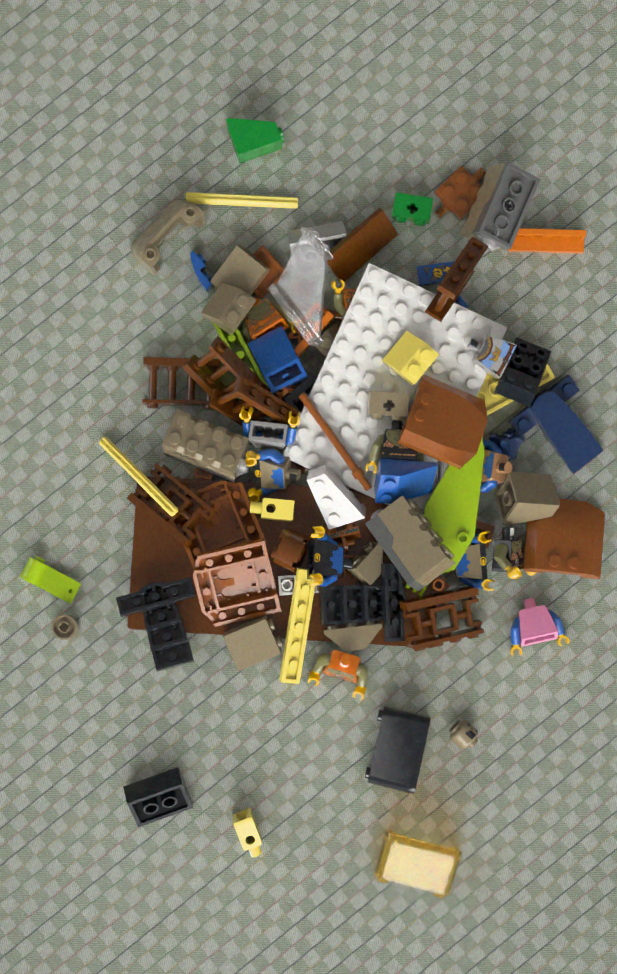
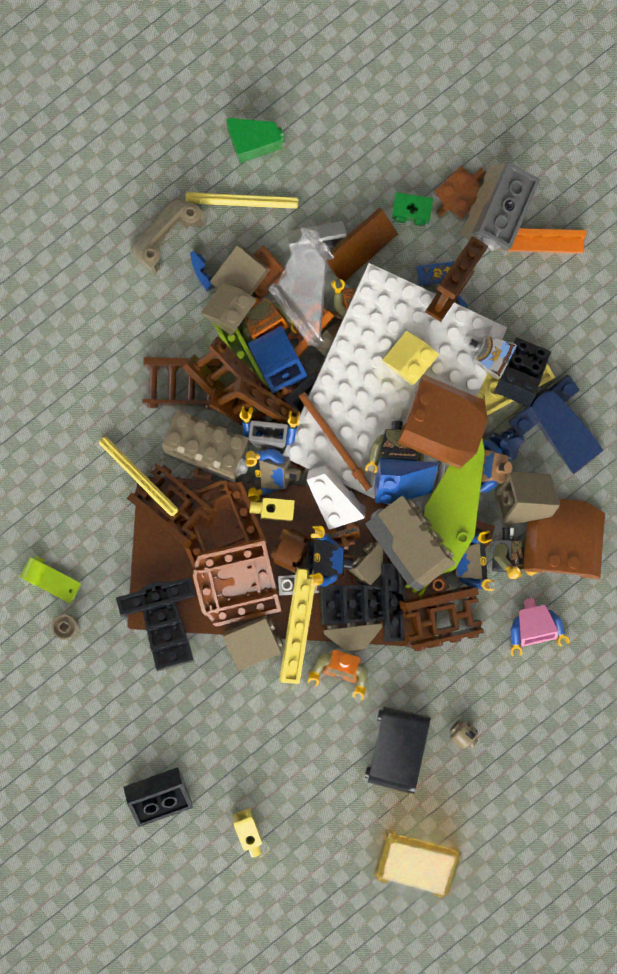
(398, 401): dark tan brick -> none

